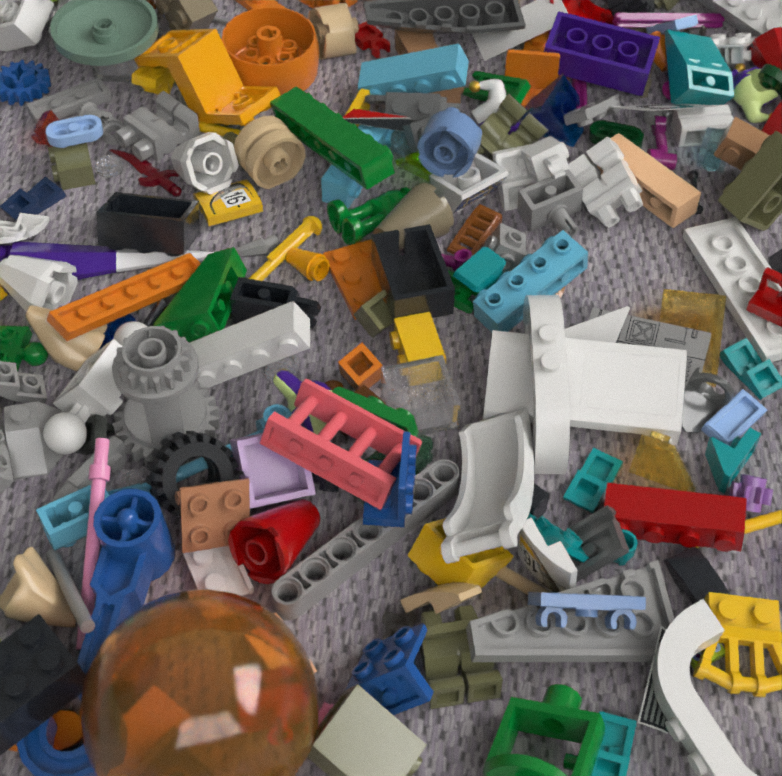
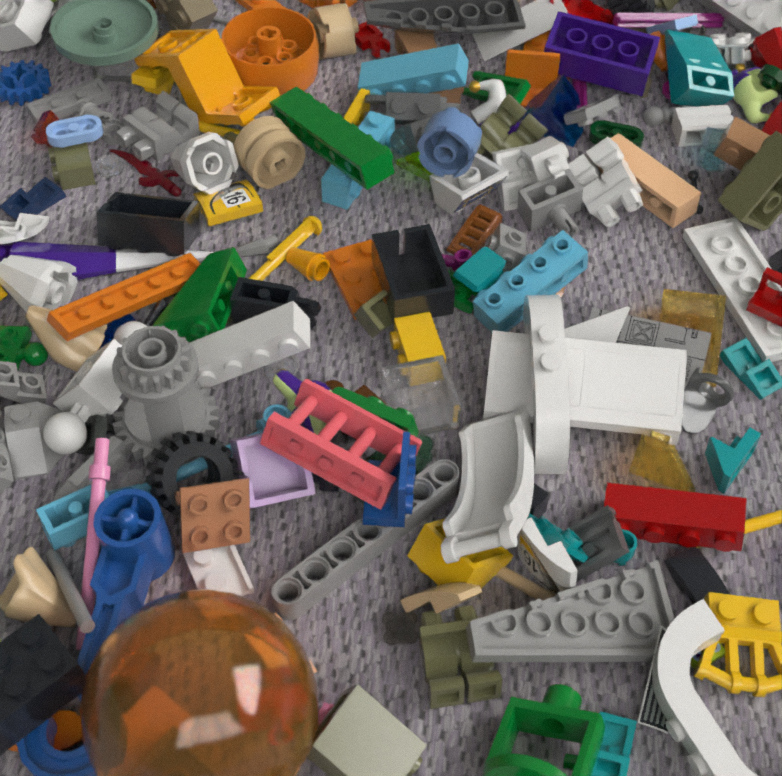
(273, 539): red cone -> none
(351, 221): green piece -> none
(360, 367): orange brick -> none
(377, 119): sticker -> none
(389, 670): blue bracket -> none
(419, 208): dark tan cone -> none
(586, 606): medium blue plate -> none
(590, 482): teal slope -> none
(661, 153): magenta brick -> none
(667, 106): white sticker -> none
(734, 418): light blue tile -> none
(754, 490): medium lavender gear -> none

